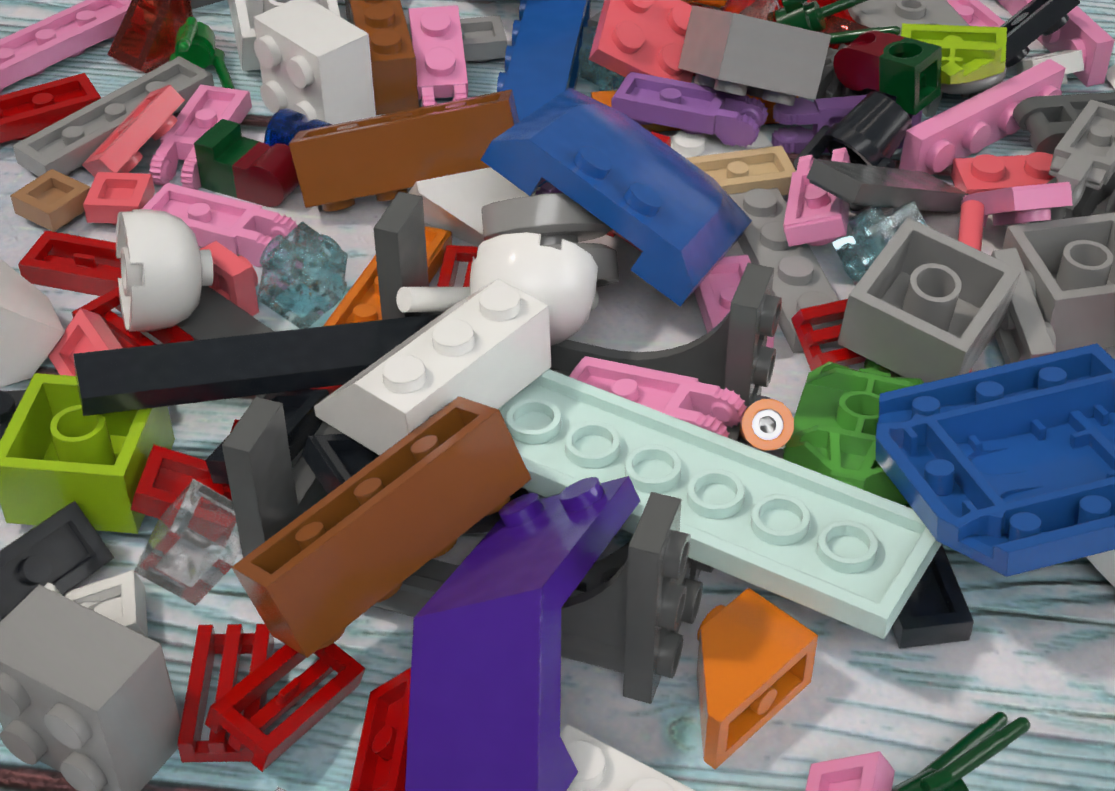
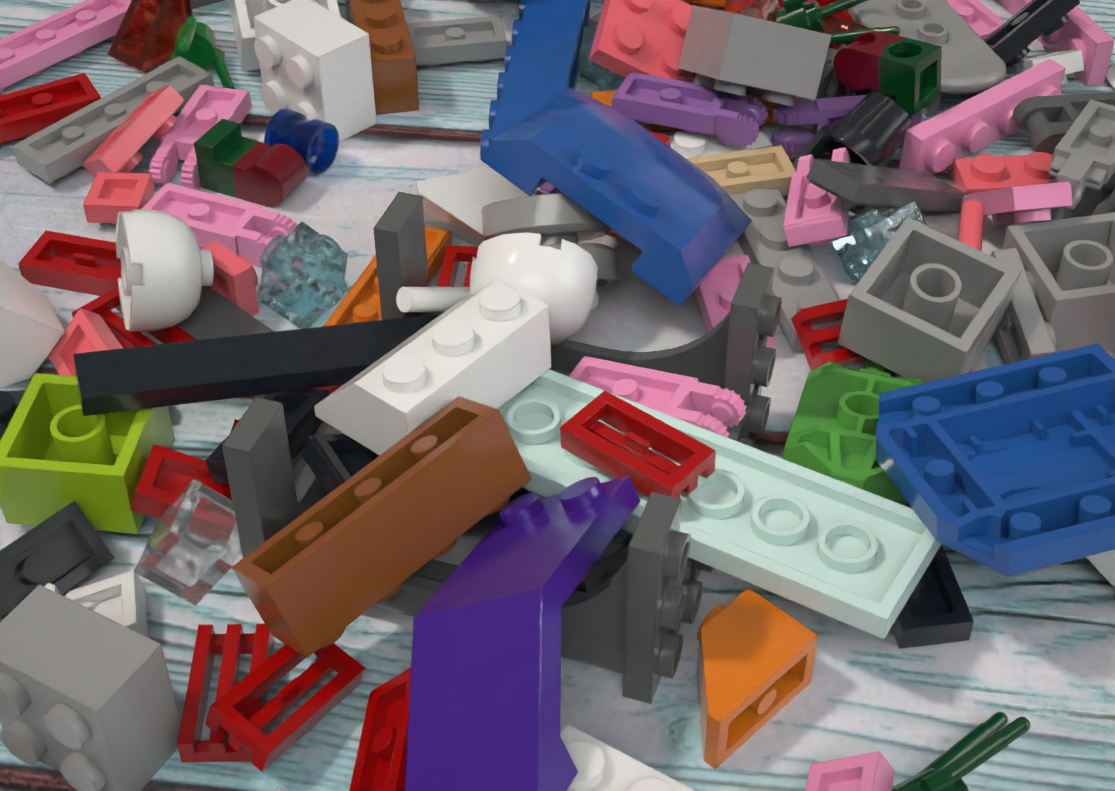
(51, 200): medium nougat plate -> none
(397, 149): dark orange brick -> none
(438, 53): bright pink hinge -> none
(630, 453): none -> red tile
(767, 425): orange piece -> none
(967, 51): lime slope -> none

